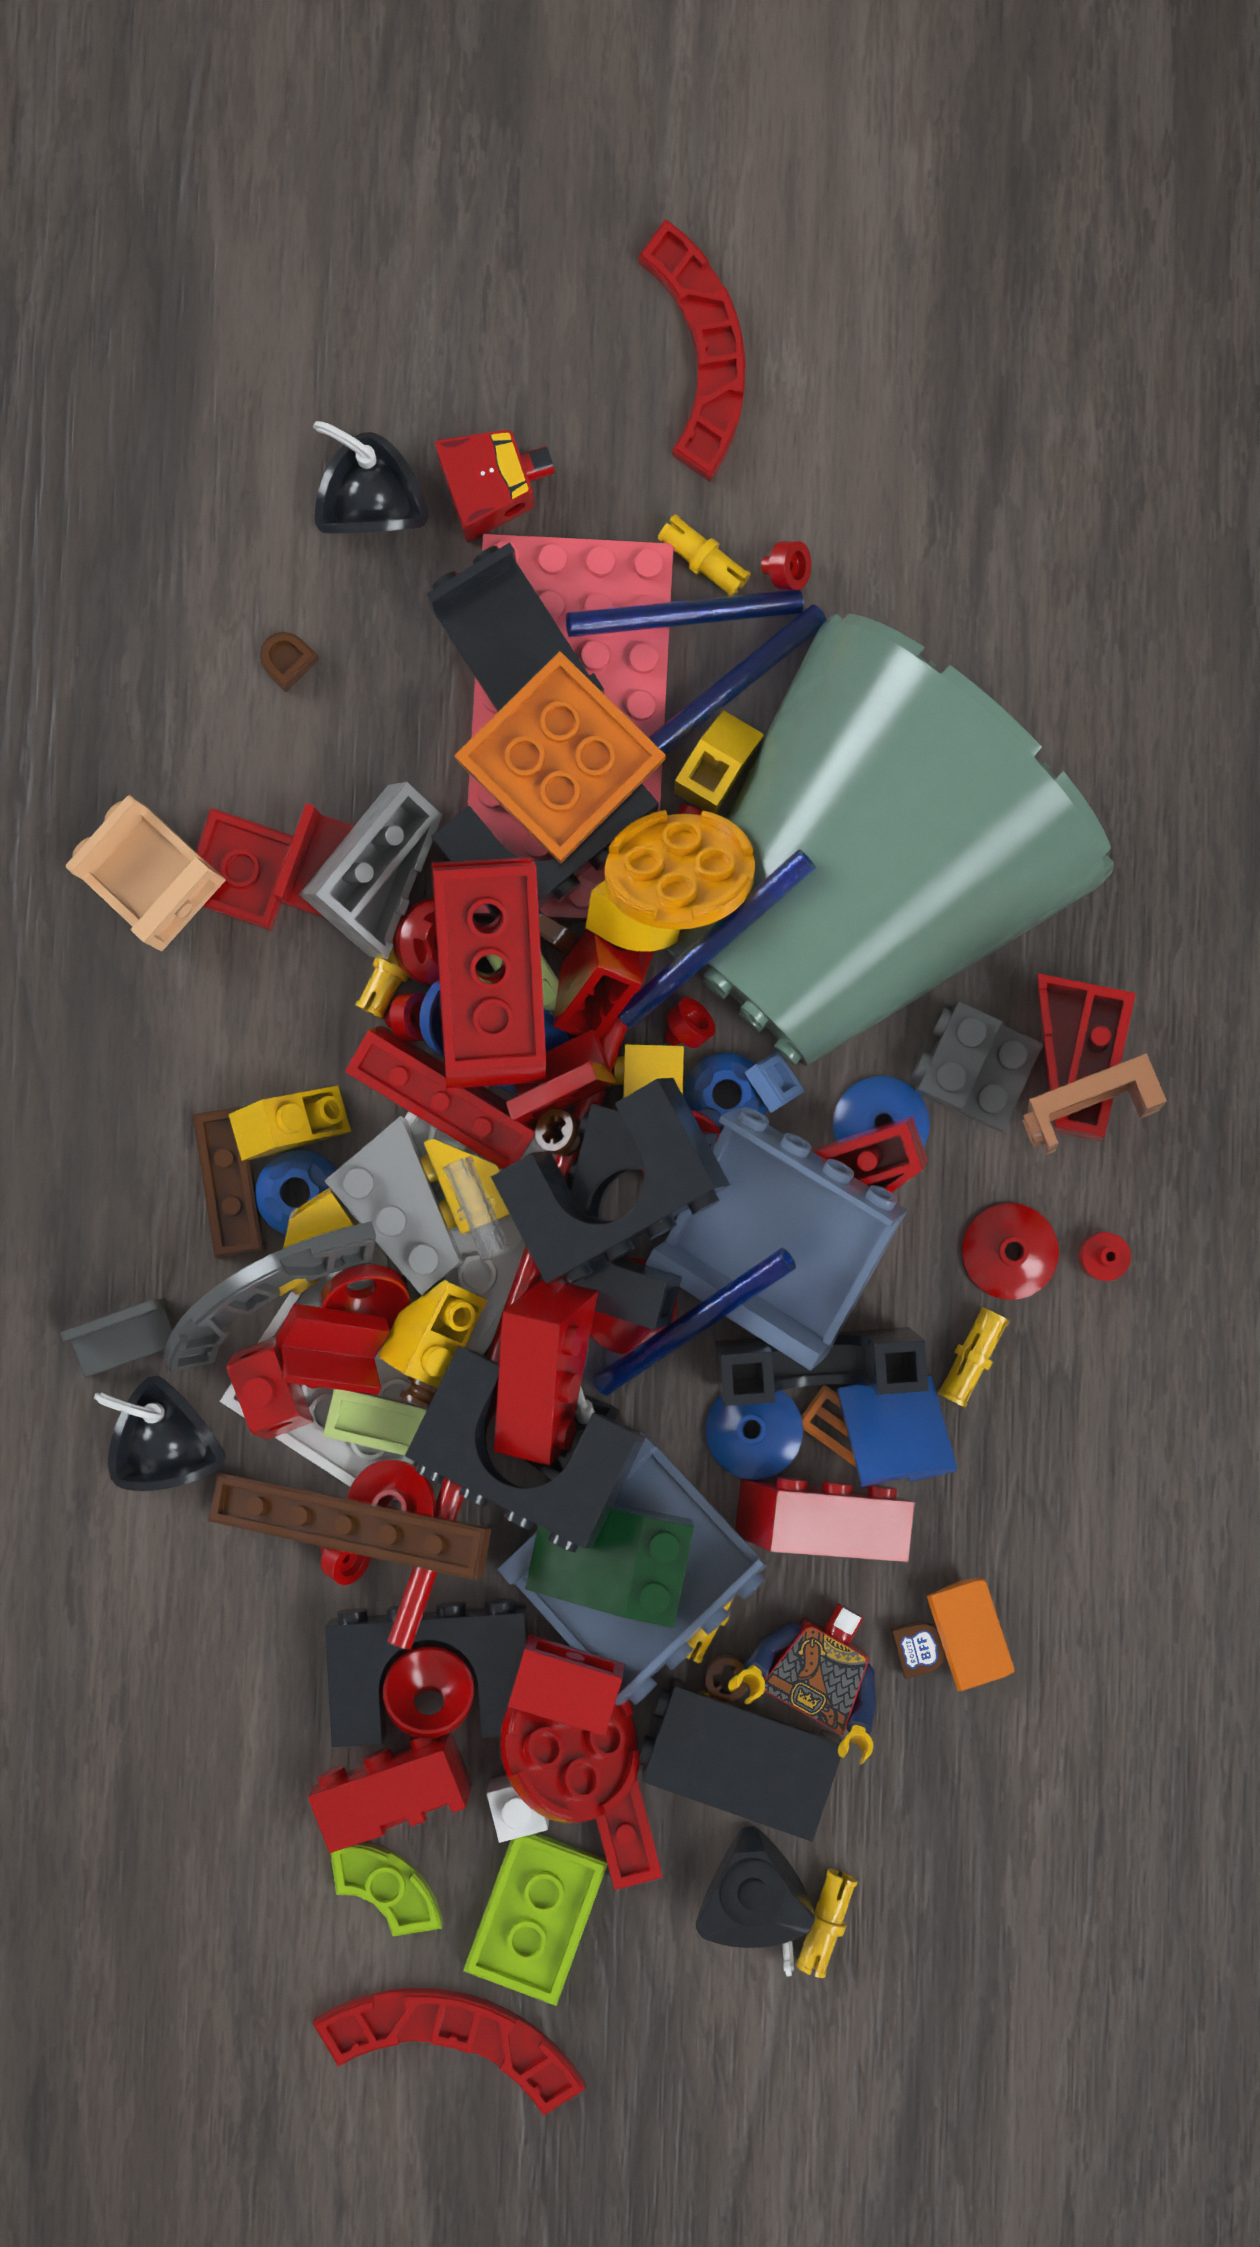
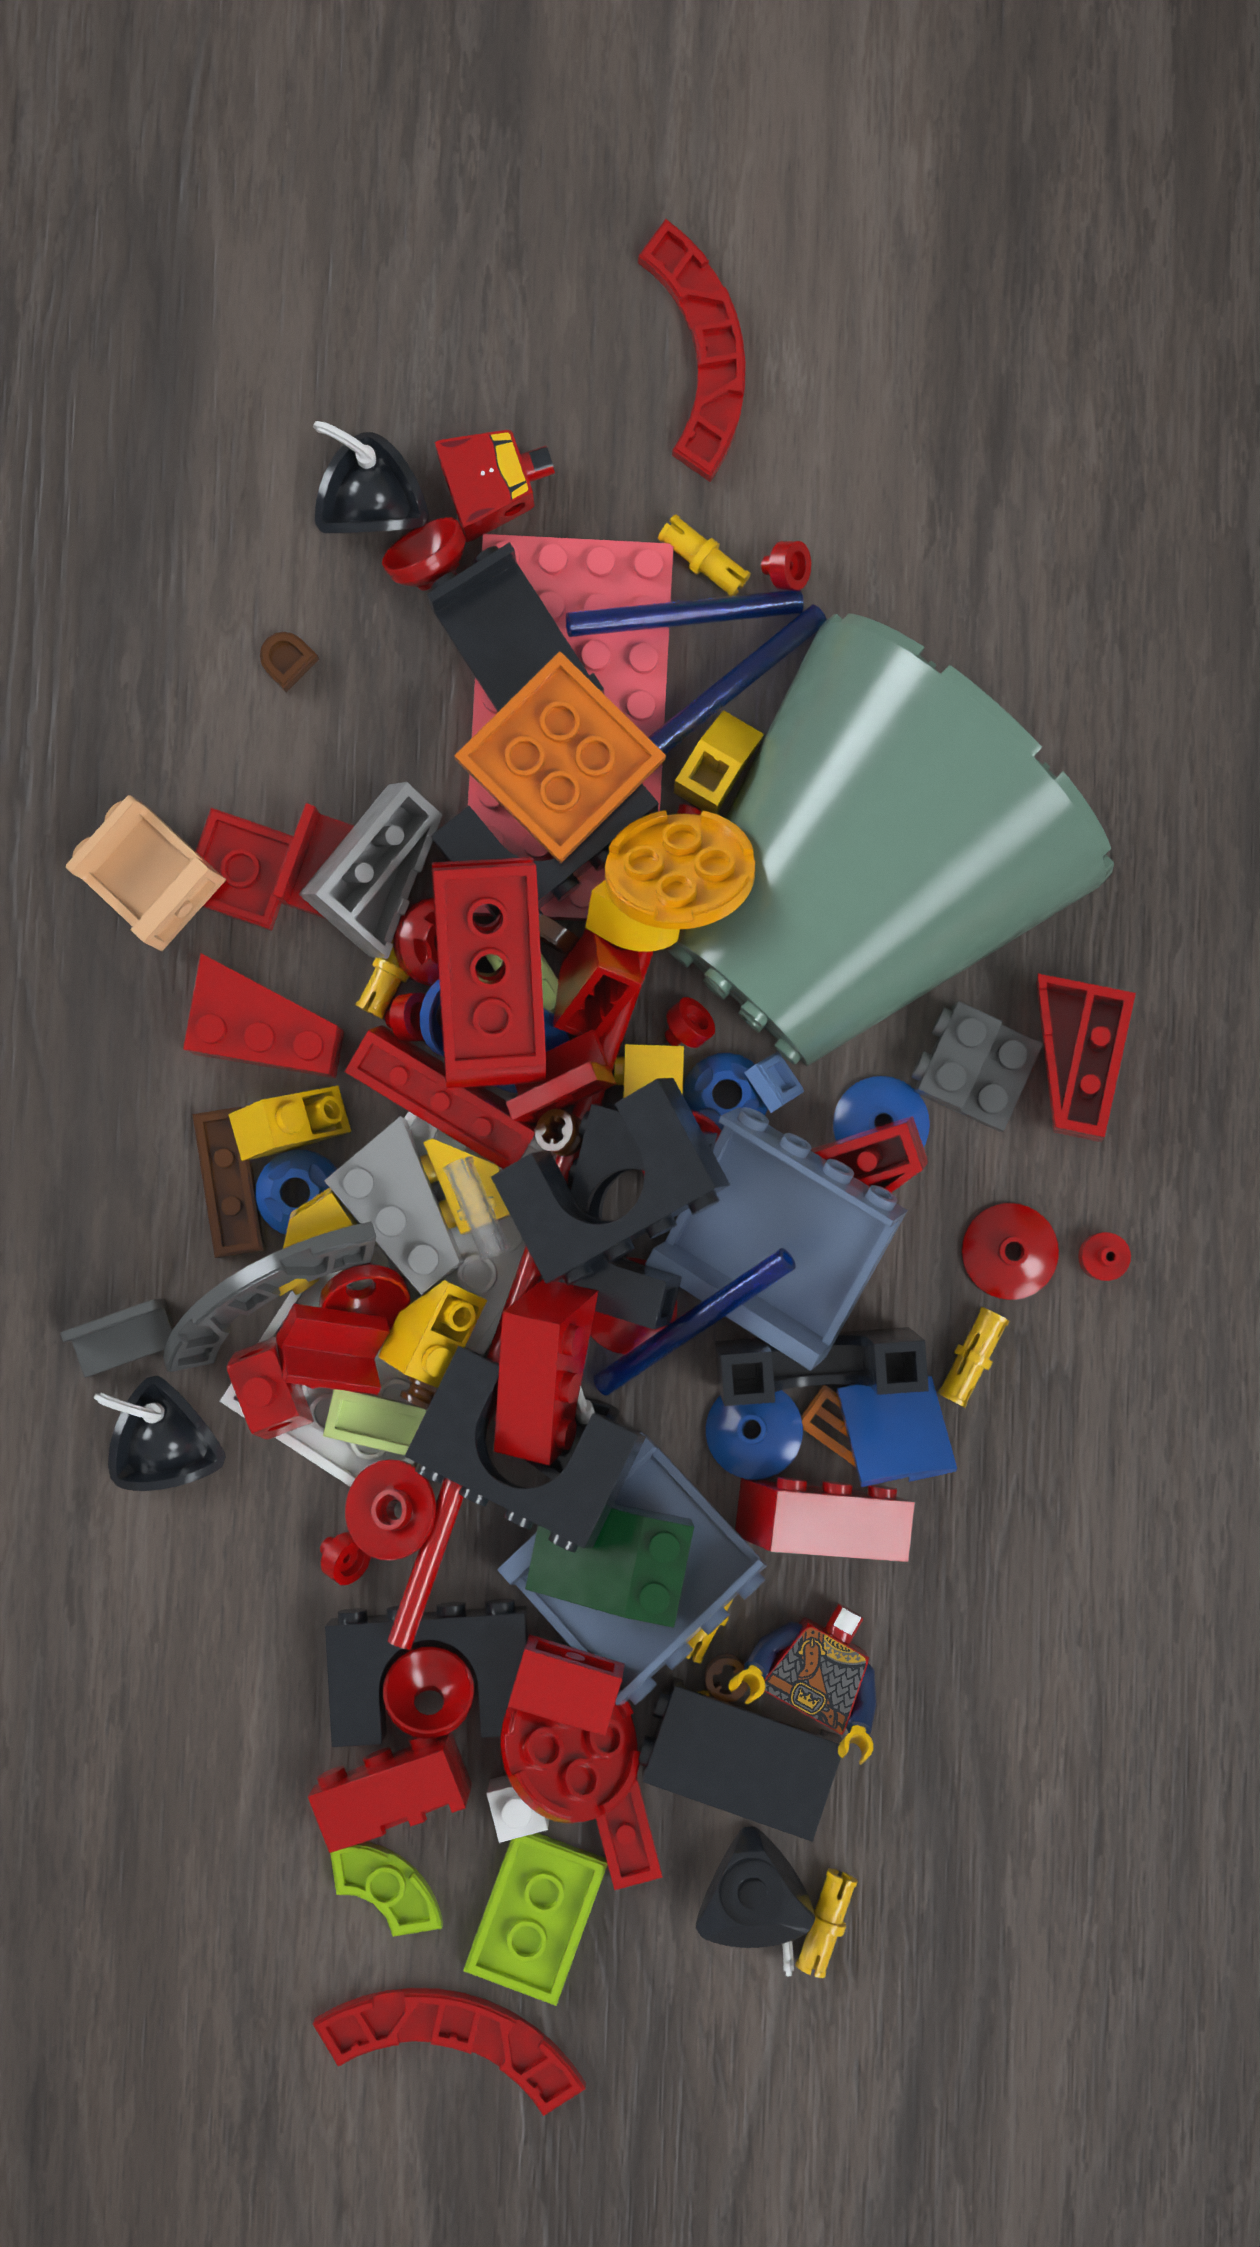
(255, 1026): none -> red wedge
(350, 1525): reddish brown tile -> none
(425, 553): none -> red piece
(716, 938): clear blue piece -> none
(918, 1648): tile -> none
(970, 1633): orange slope -> none
(1130, 1076): nougat panel -> none

